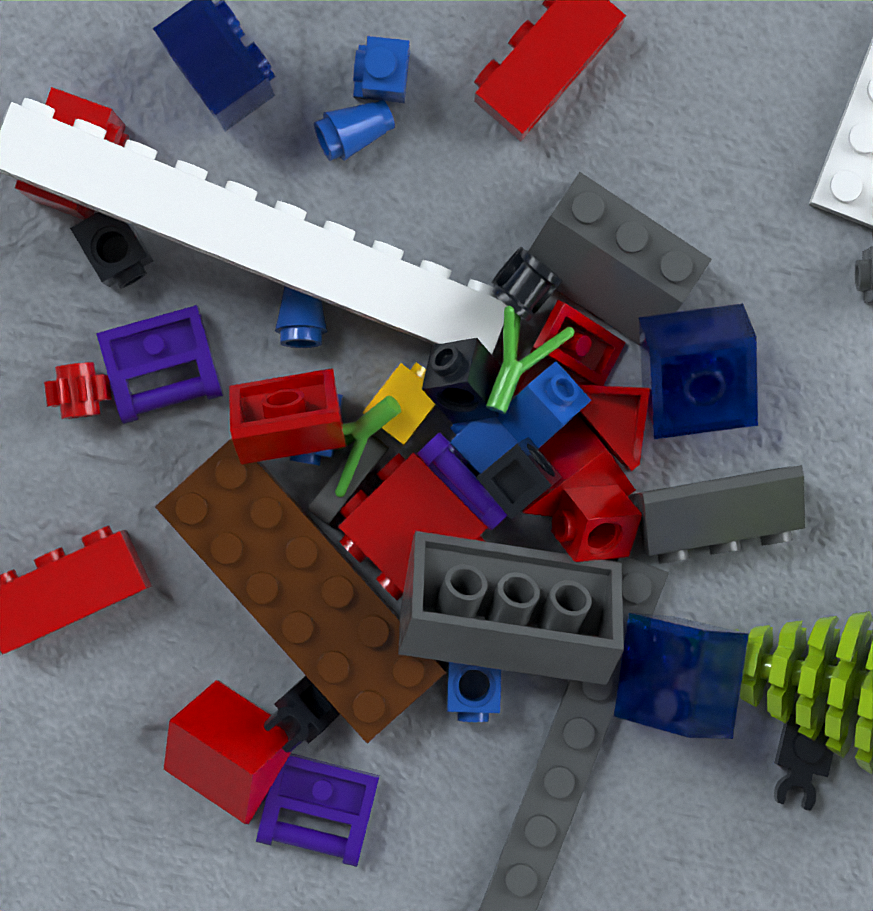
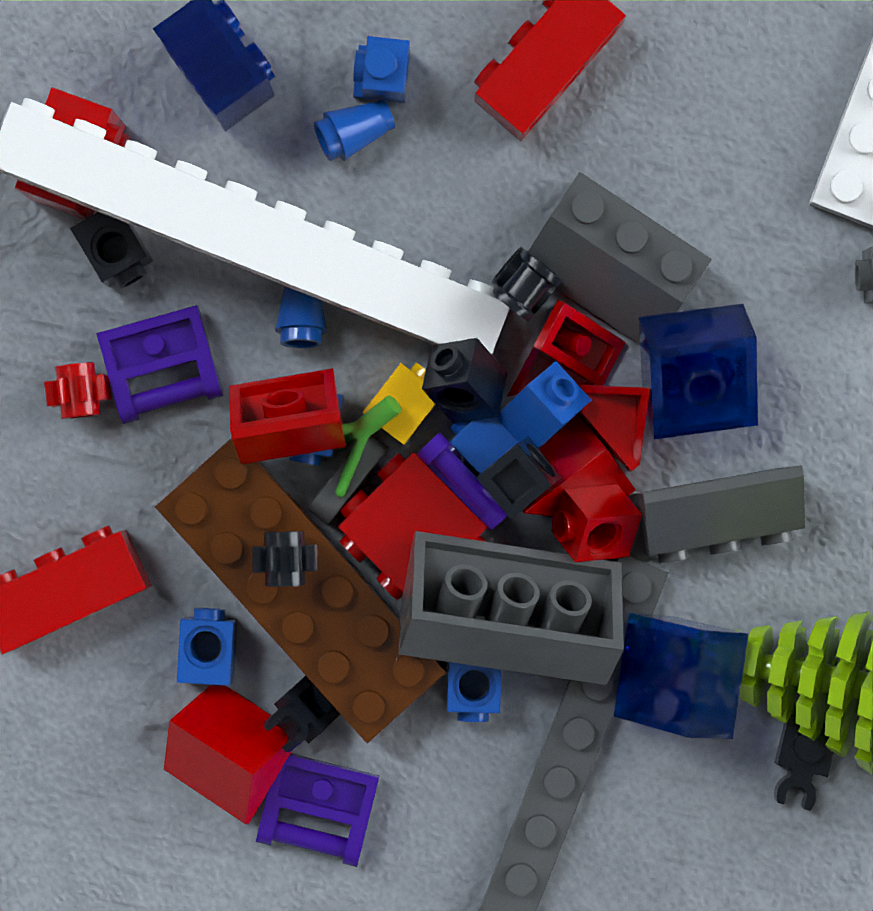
(197, 669): none -> blue brick
(284, 558): none -> black gear
(511, 368): bright green plant -> none

